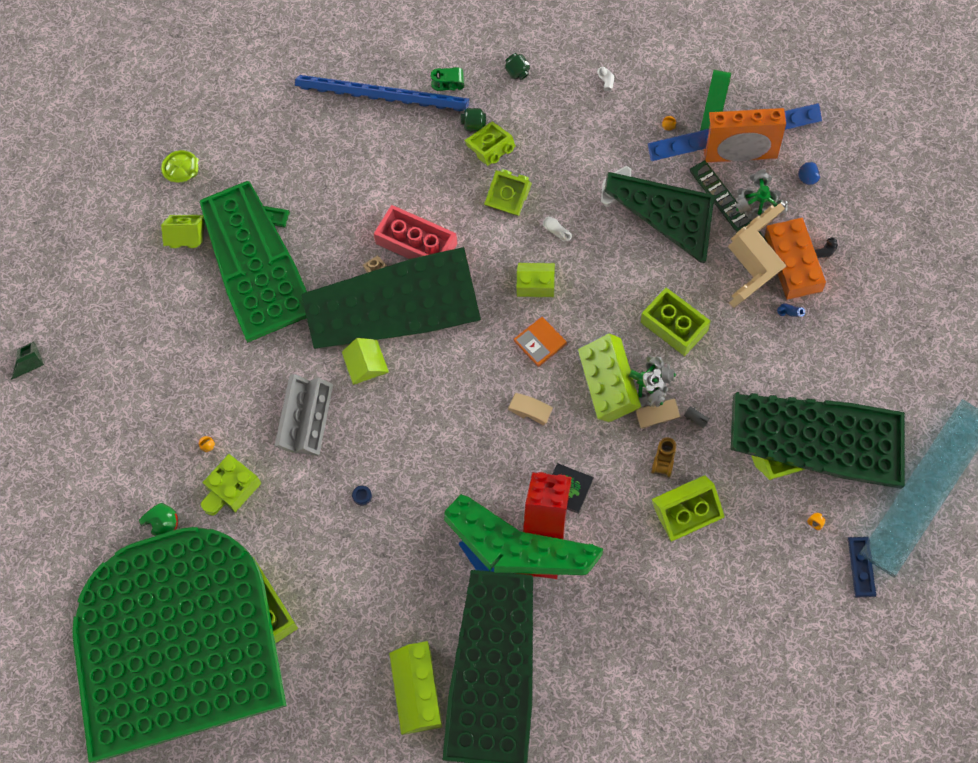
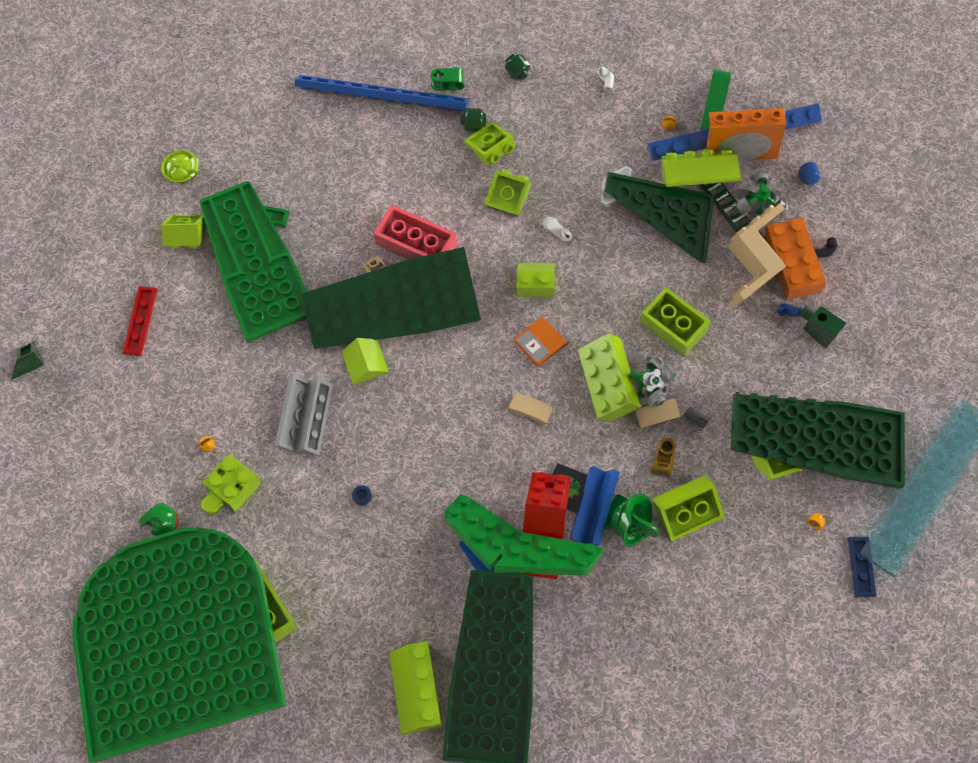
(139, 321): none -> red tile
(594, 506): none -> blue panel
(631, 518): none -> green helmet
(700, 168): none -> lime slope
(822, 325): none -> dark green torso

